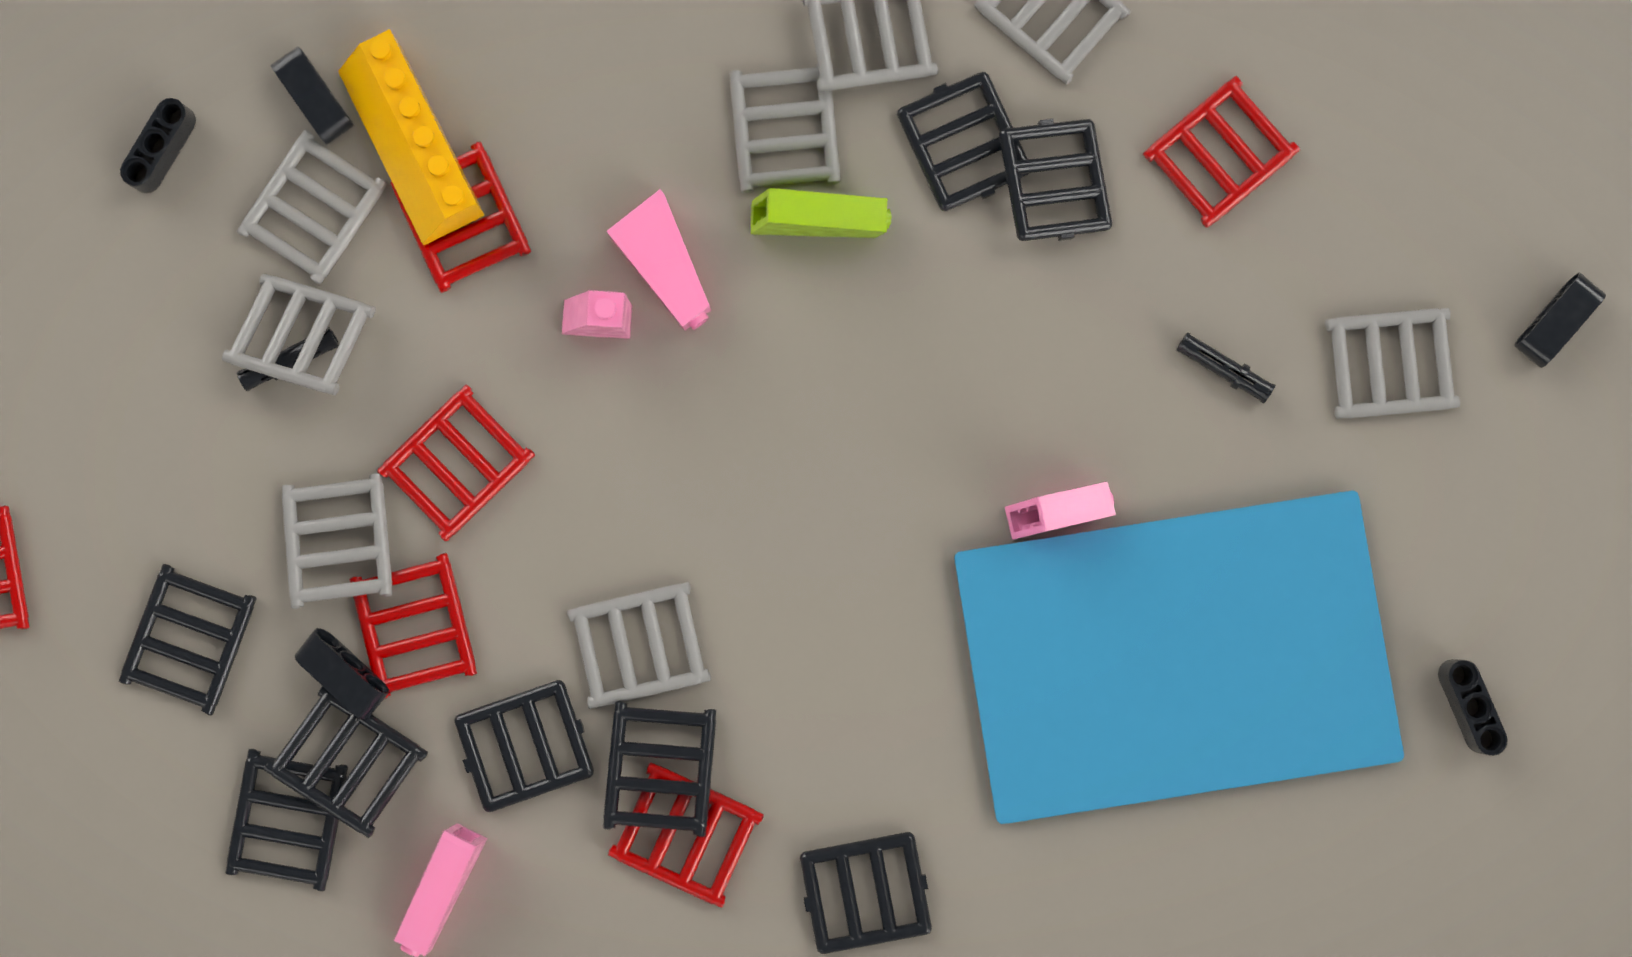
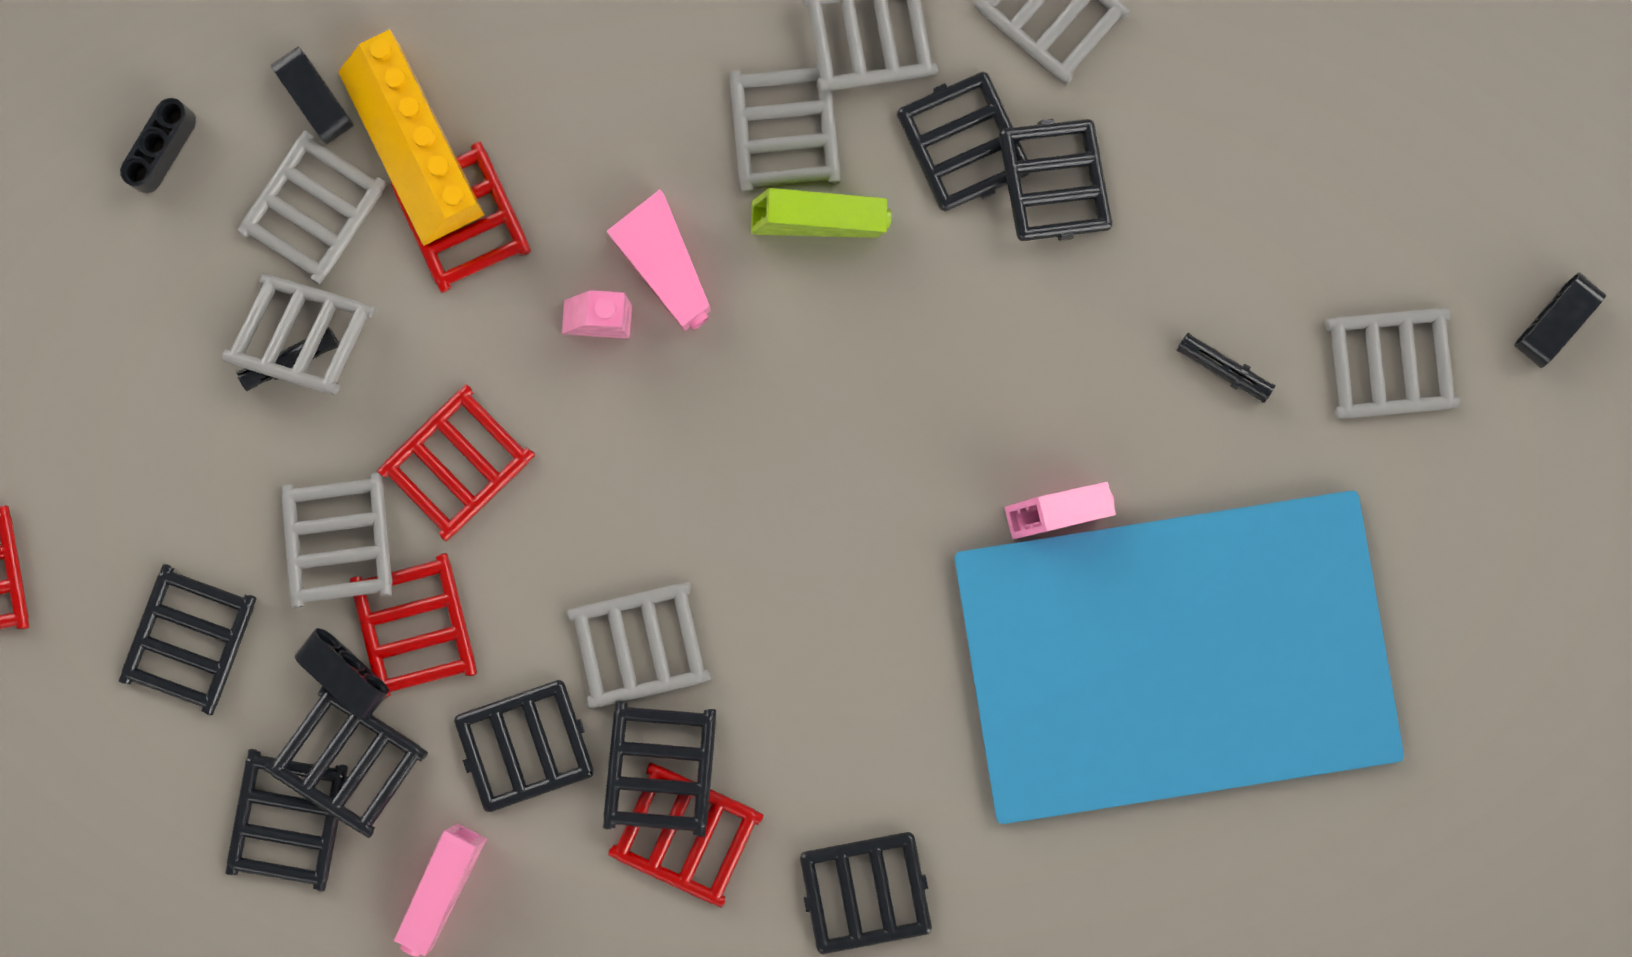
(1260, 171): red bar -> none
(1486, 715): black beam -> none

